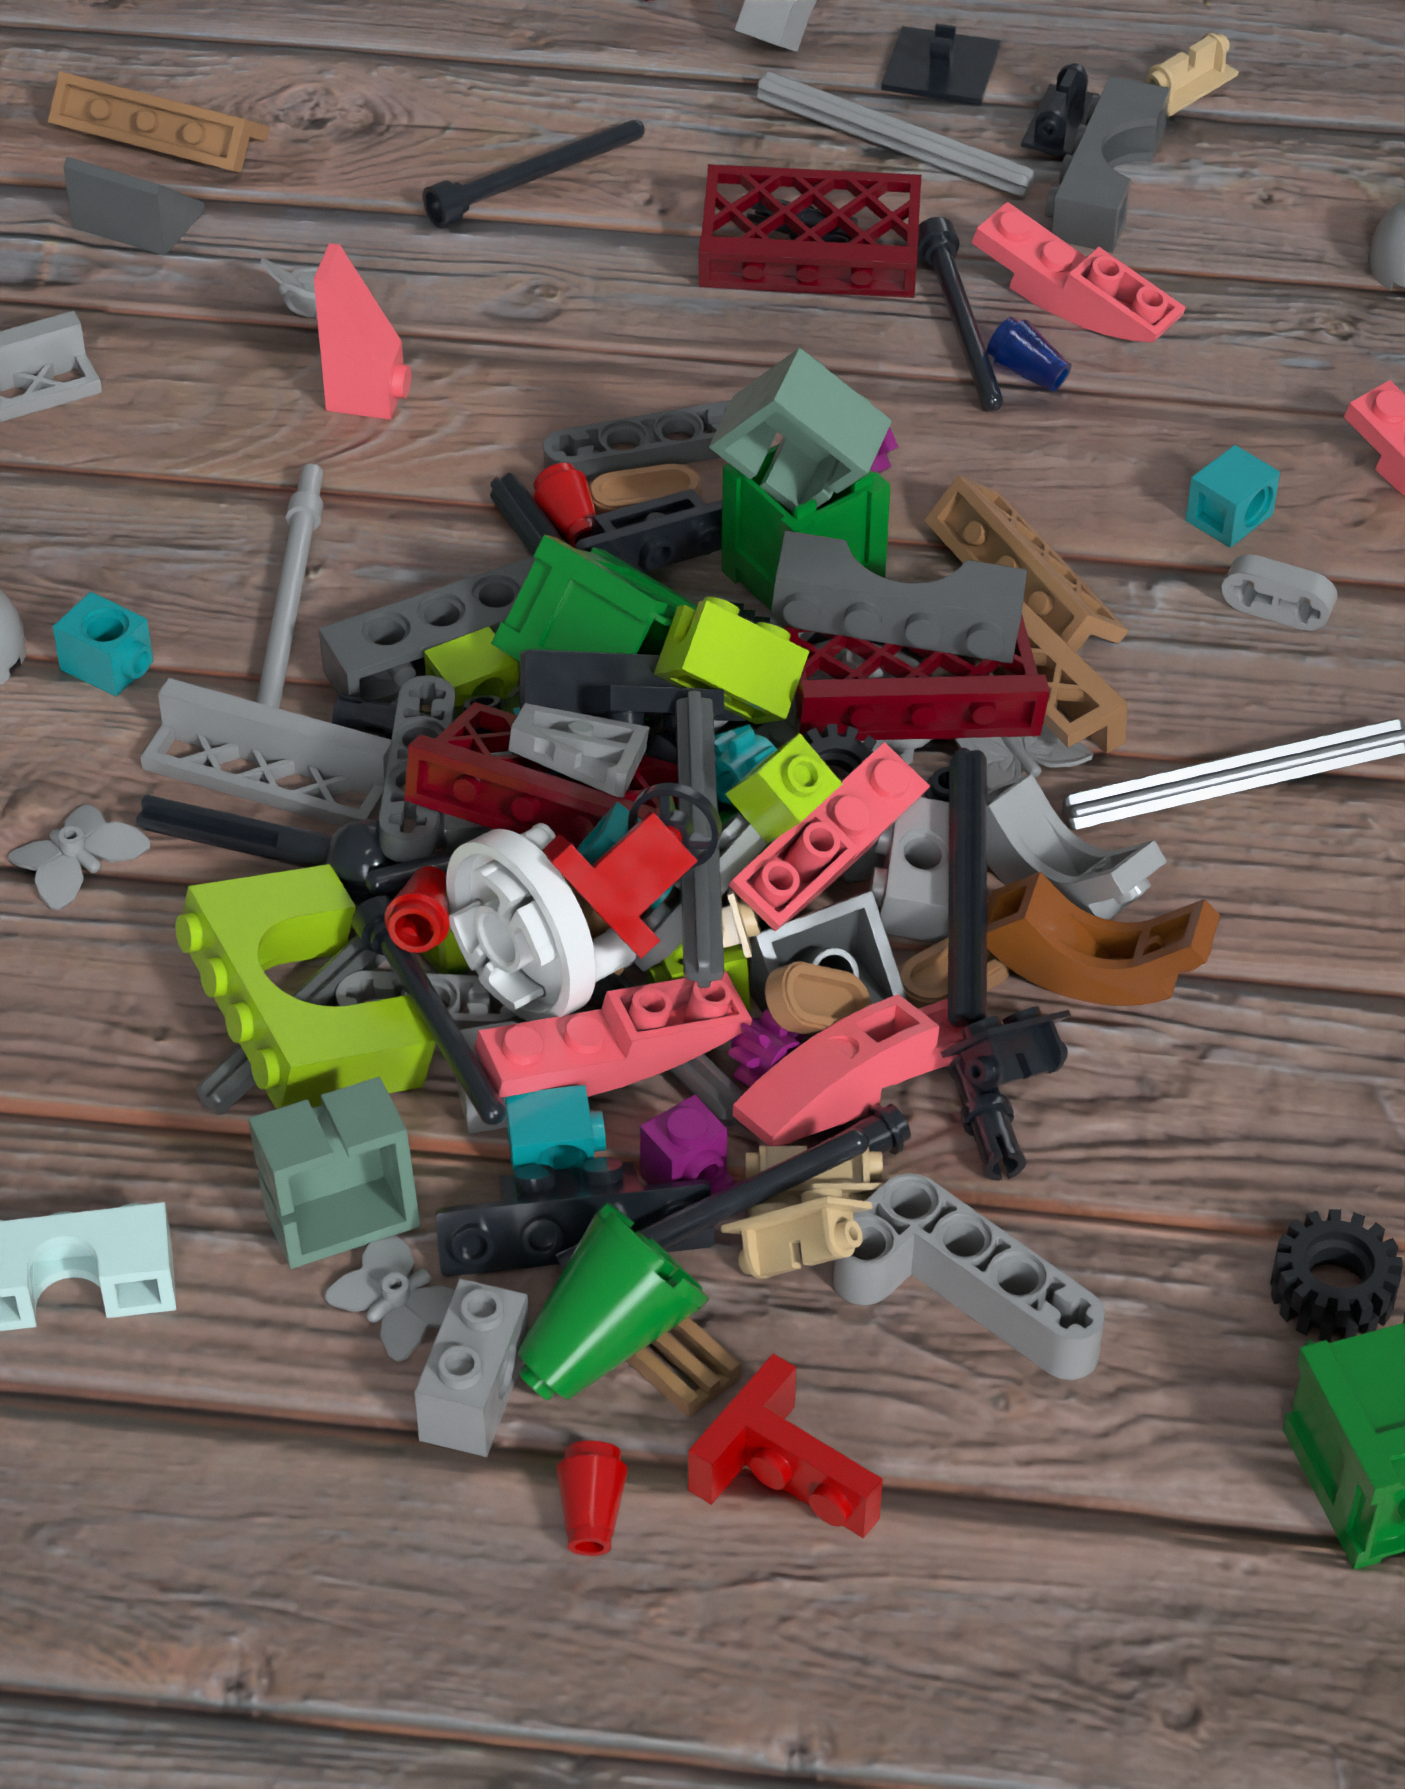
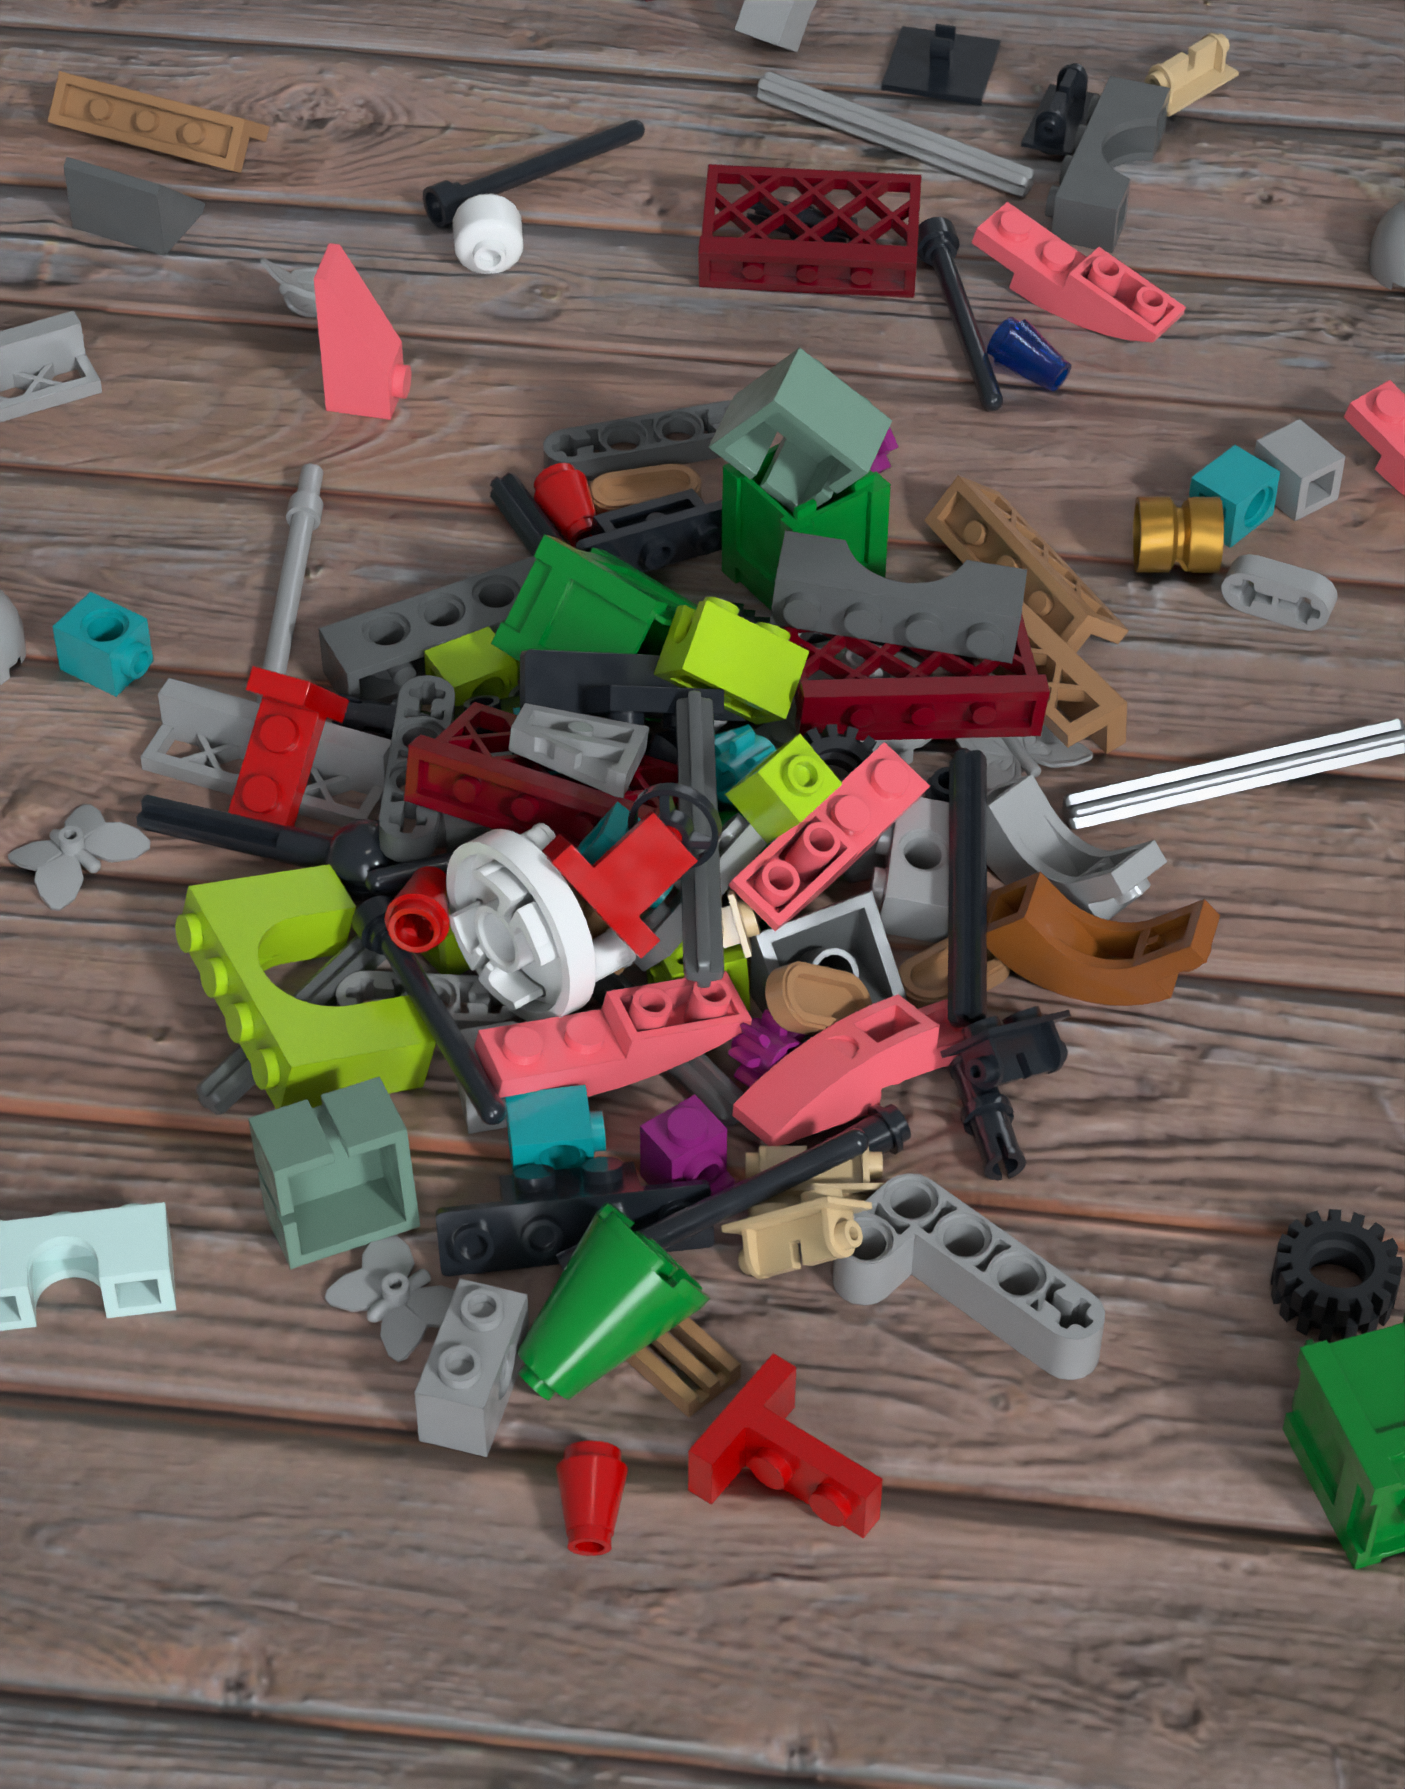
(282, 745): none -> red bracket
(487, 229): none -> white head
(1177, 534): none -> pearl gold wheel
(1307, 467): none -> light grey brick

